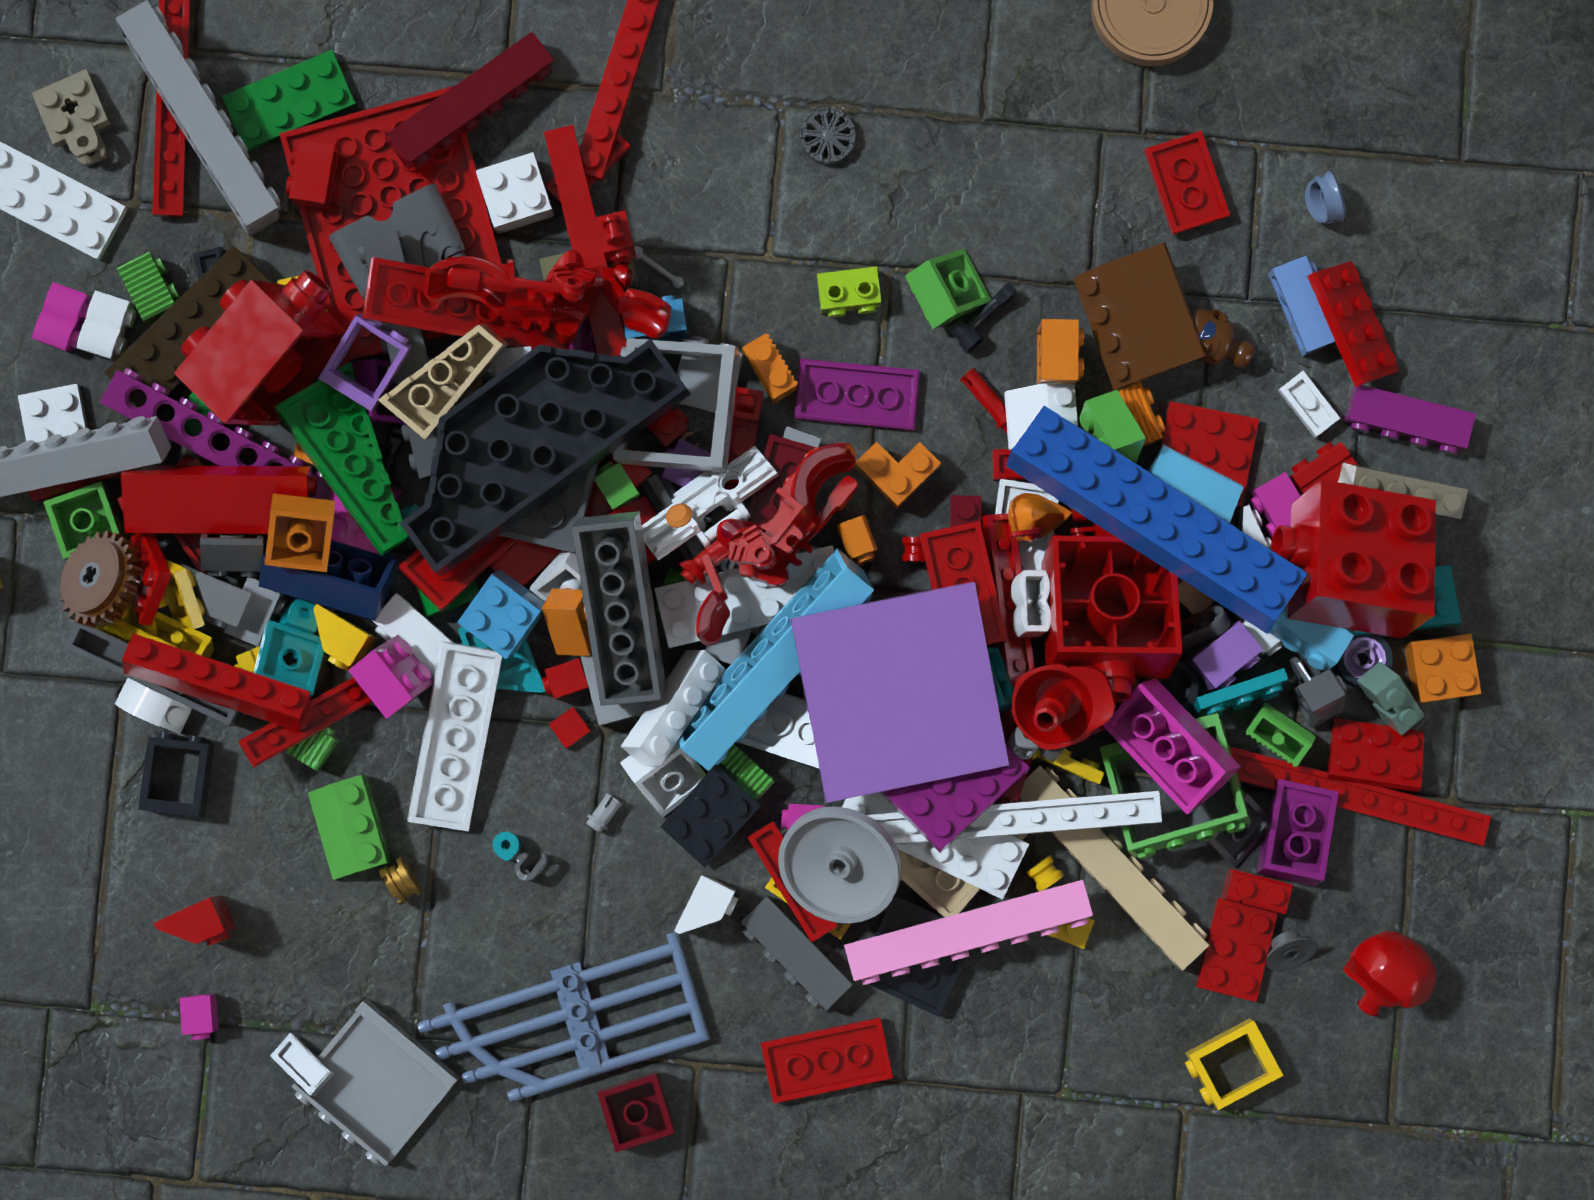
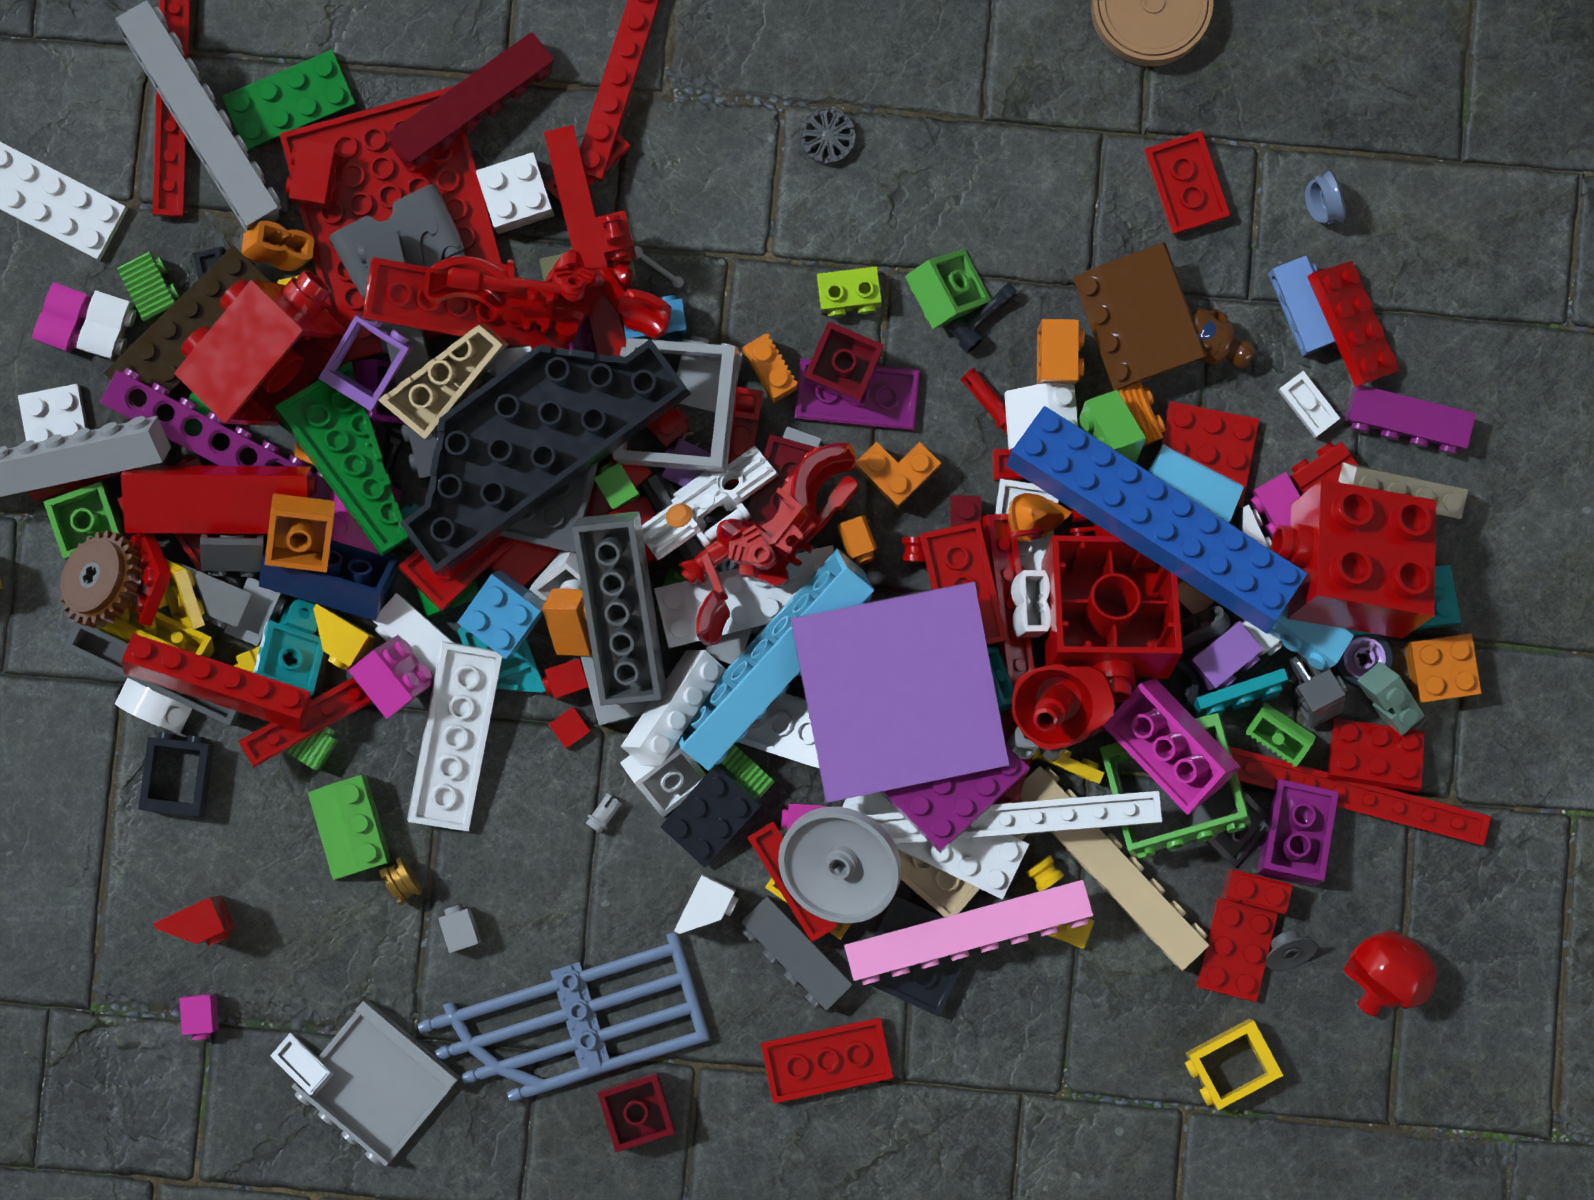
(81, 127): dark tan plate -> none
(276, 245): none -> orange brick
(459, 928): none -> light grey brick
(508, 847): leg -> none
(843, 363): none -> dark red brick

